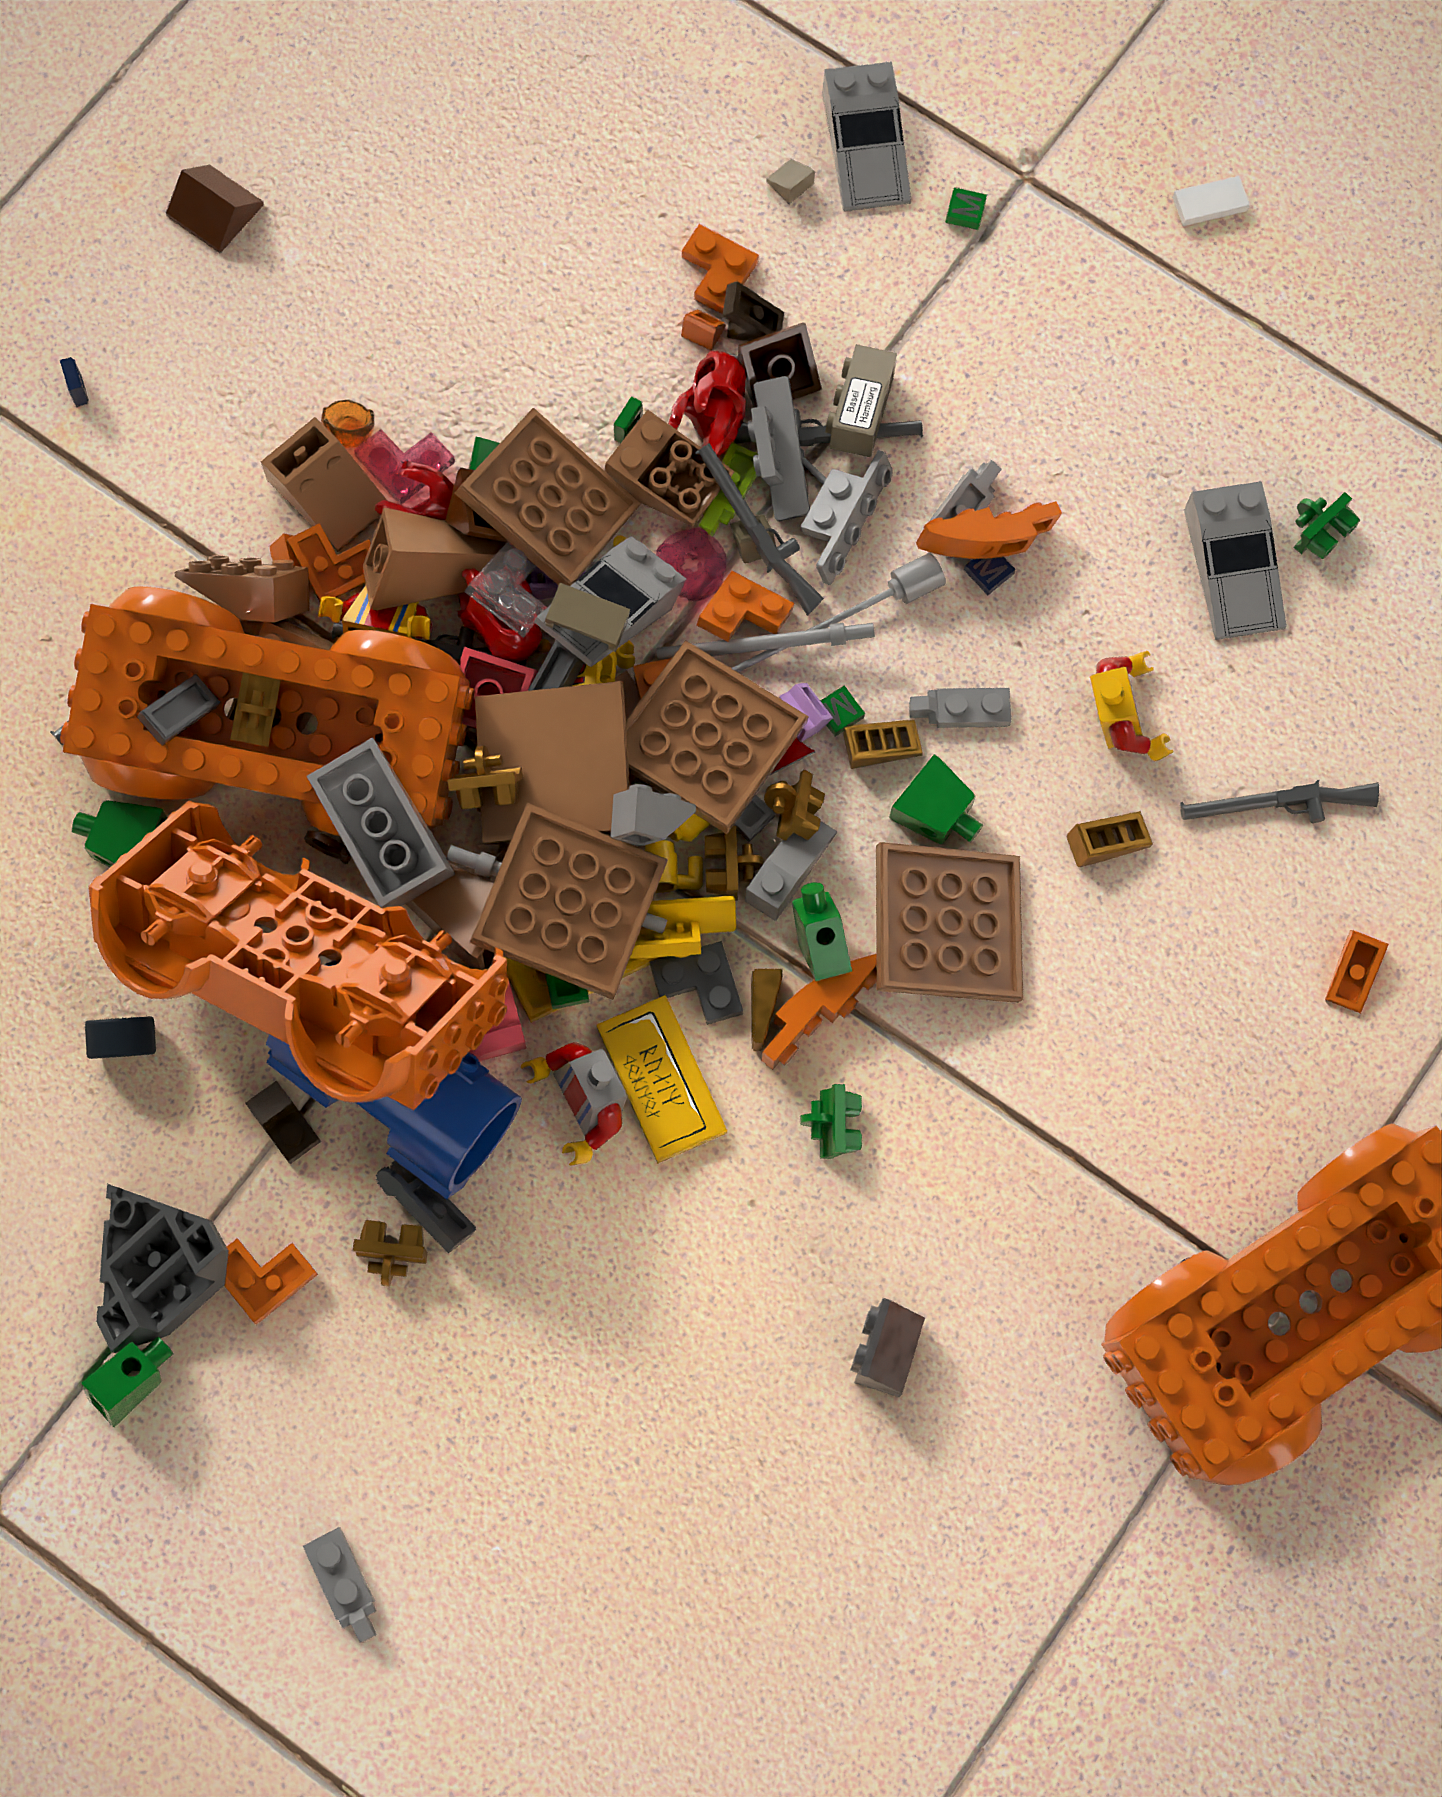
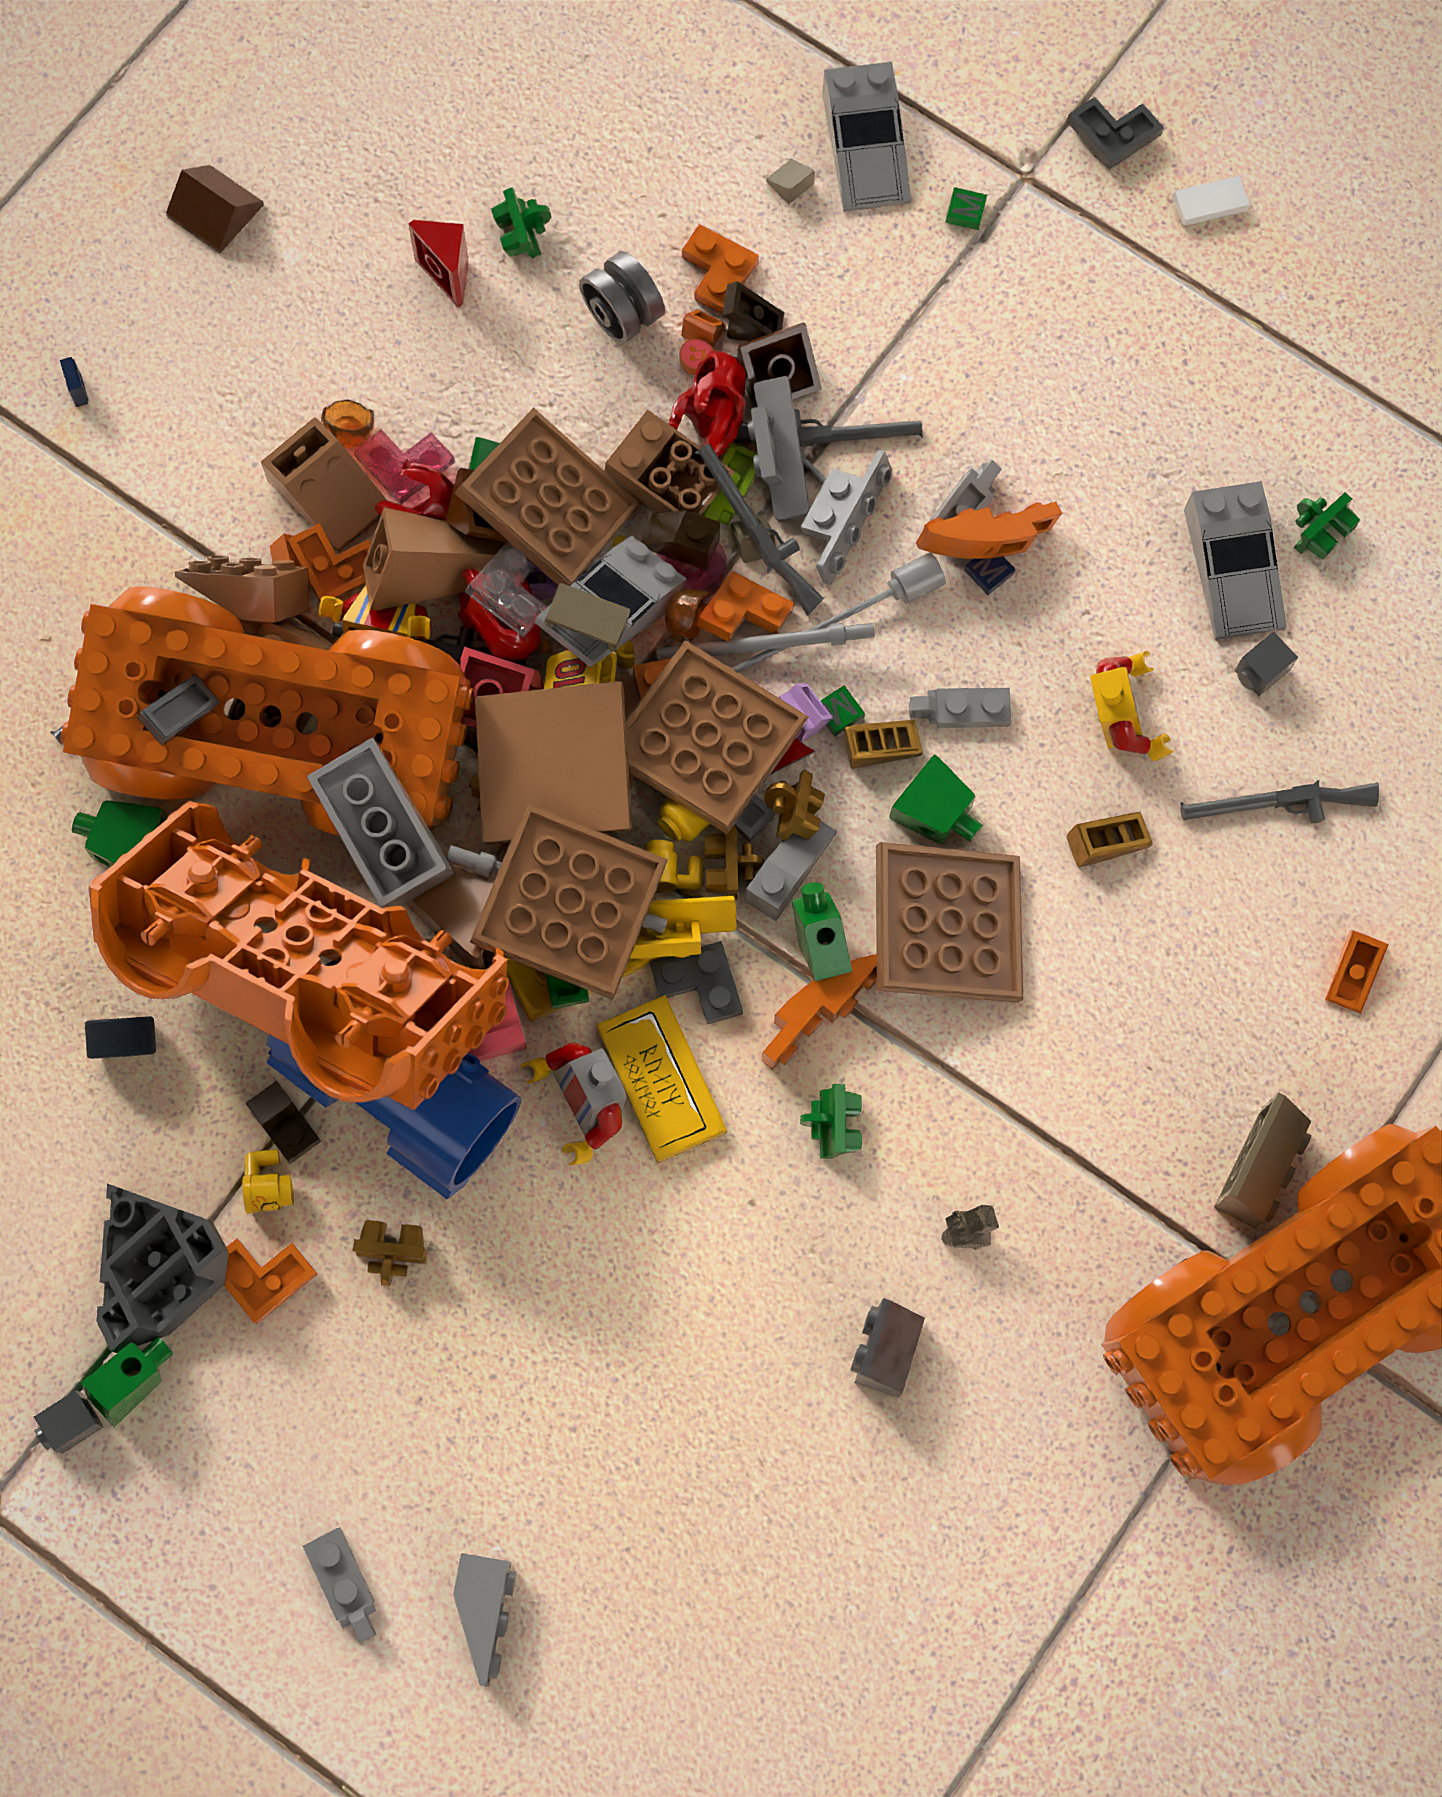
(67, 1423): none -> dark grey brick
(255, 709): pearl gold hips -> none
(265, 1191): none -> yellow piece
(327, 846): reddish brown piece -> none
(428, 1207): dark grey hinge -> none
(442, 254): none -> red slope
(469, 784): pearl gold hips -> none
(480, 1601): none -> light grey slope
(524, 220): none -> green hips
(558, 669): dark grey tile -> none
(622, 297): none -> flat silver wheel
(627, 419): green tile -> none
(647, 816): light grey slope -> none
(683, 537): none -> dark brown slope
(683, 614): none -> clear orange hair
(692, 353): none -> tile
(764, 993): pearl gold slope -> none
(861, 400): dark tan brick -> none
(970, 1228): none -> clear smoke piece
(1113, 139): none -> dark grey plate
(1265, 664): none -> dark grey brick
(1265, 1162): none -> dark tan slope

